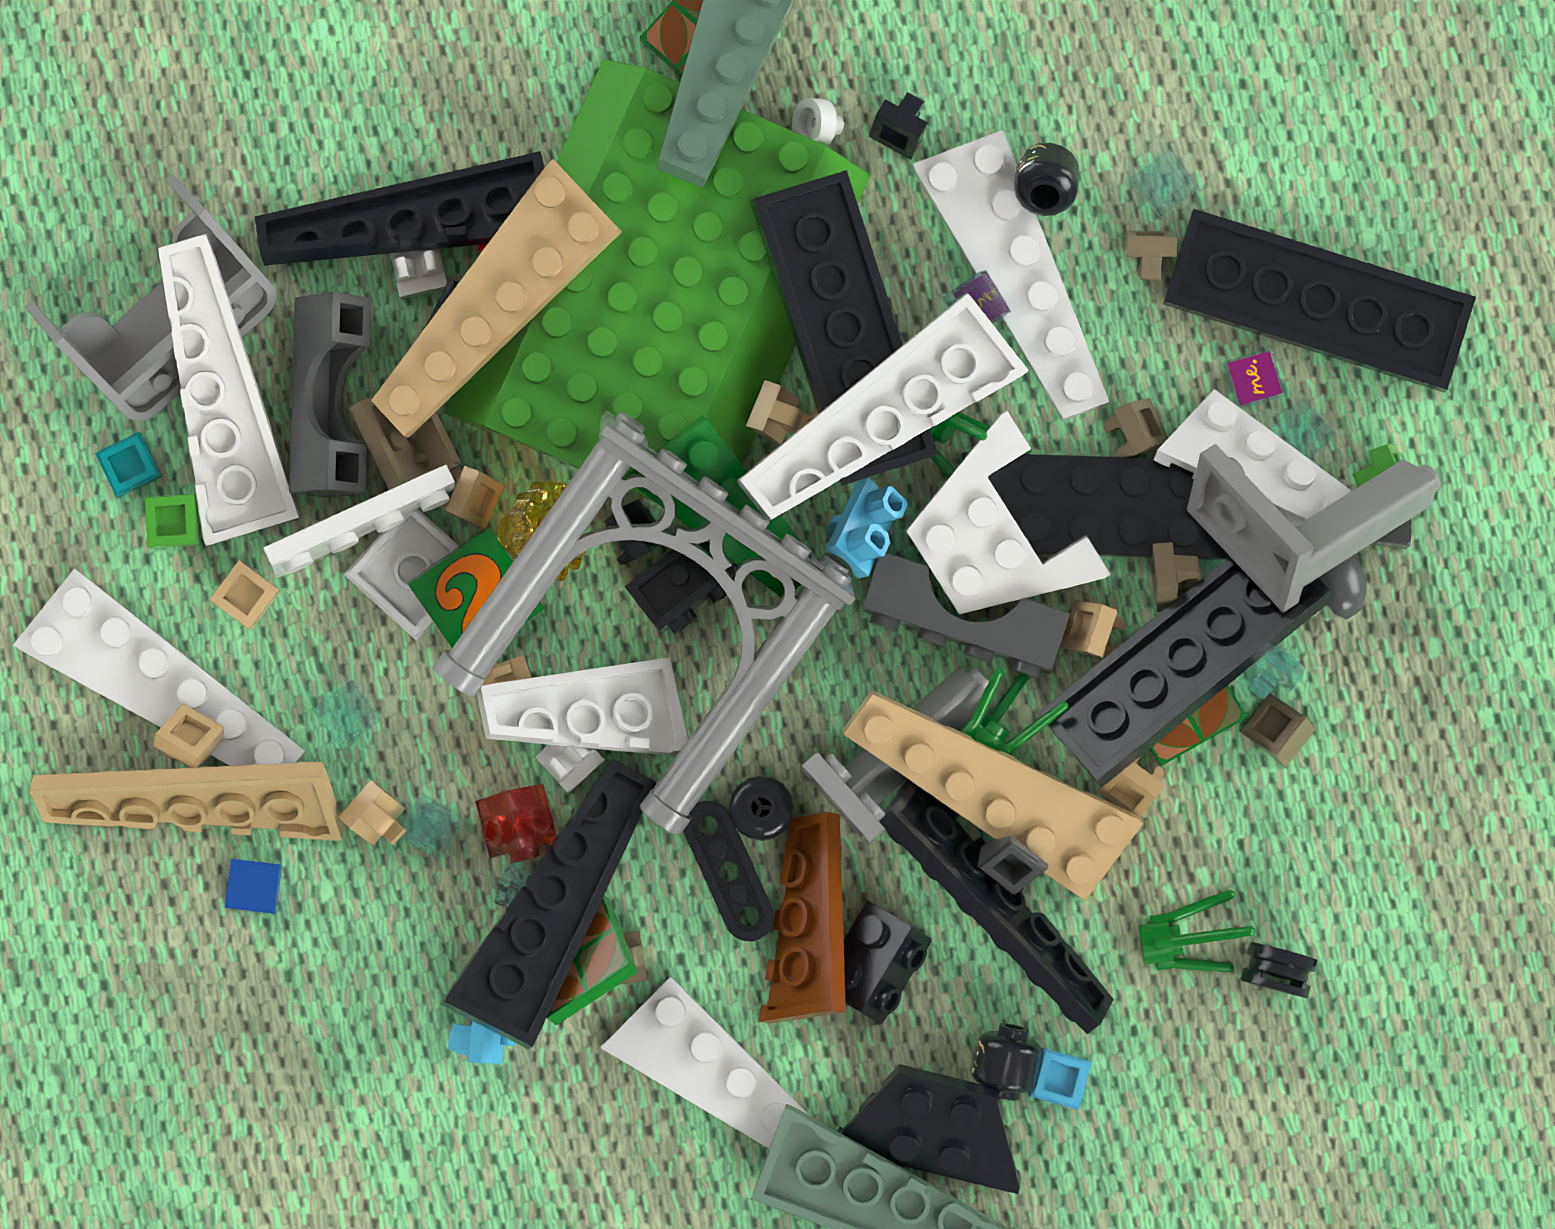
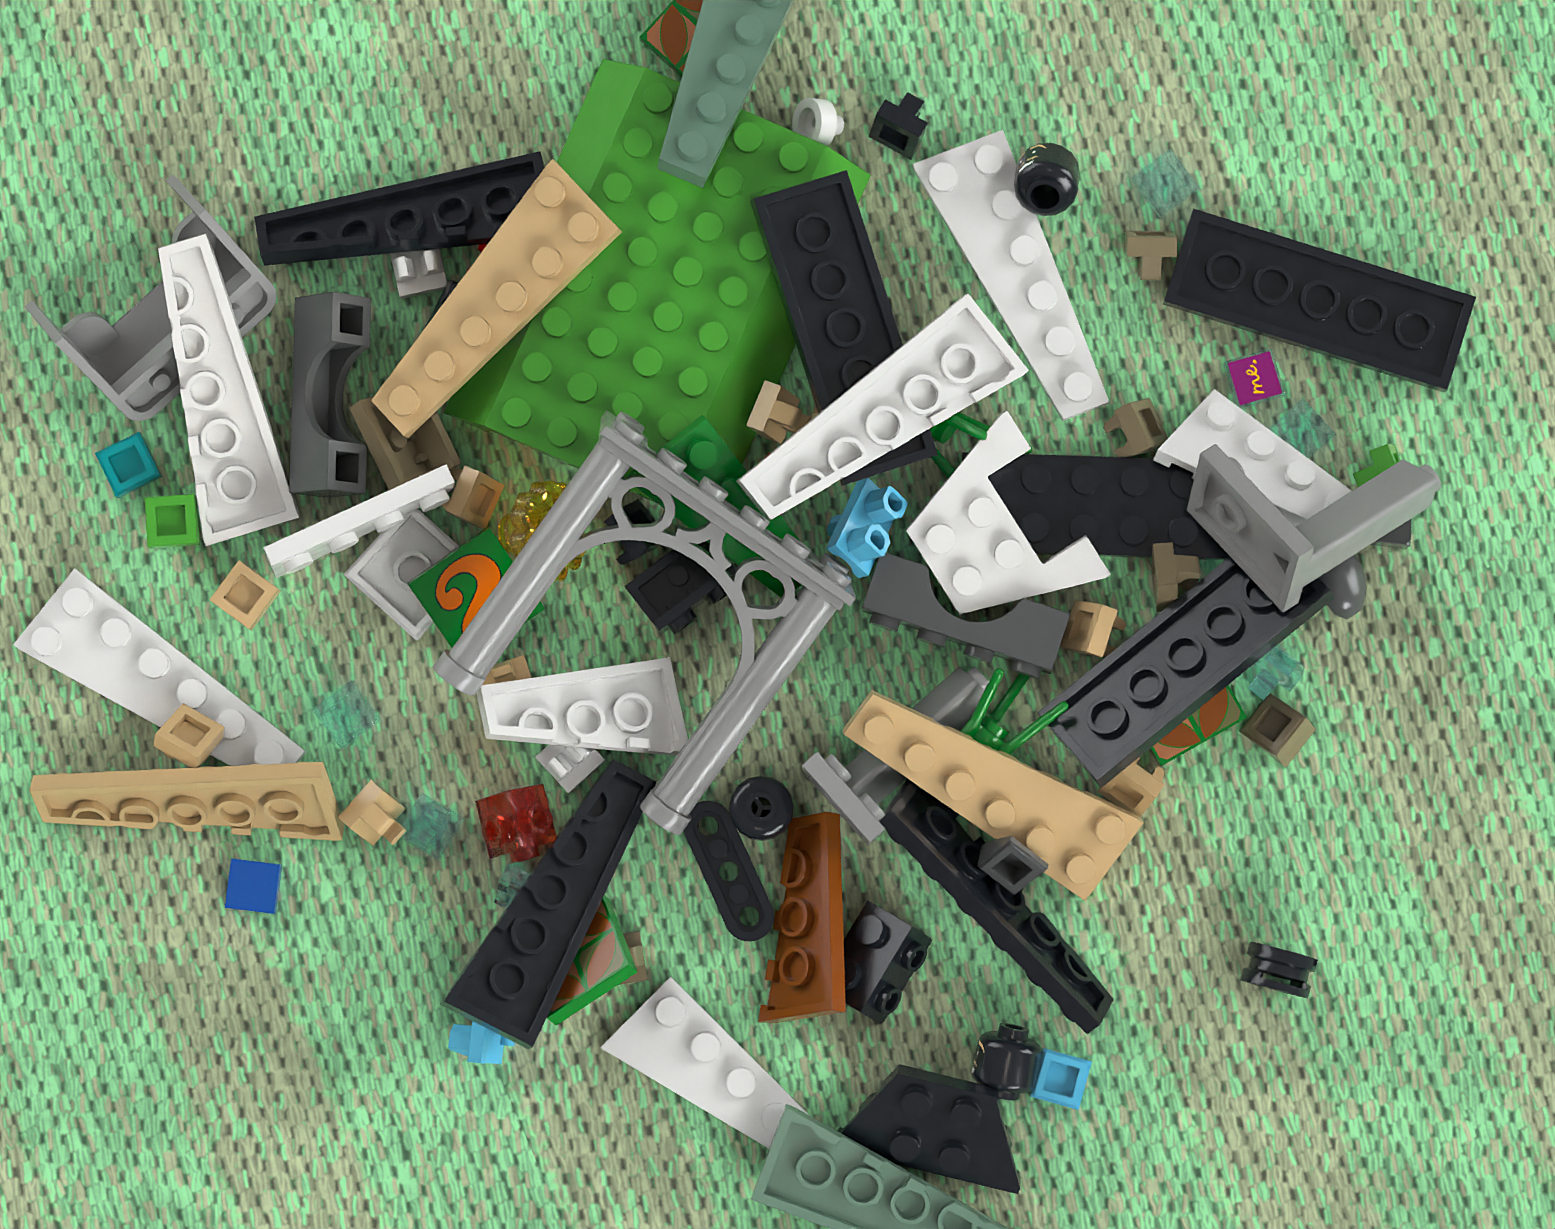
(984, 294): clear light blue tile -> none
(1164, 942): green plant -> none

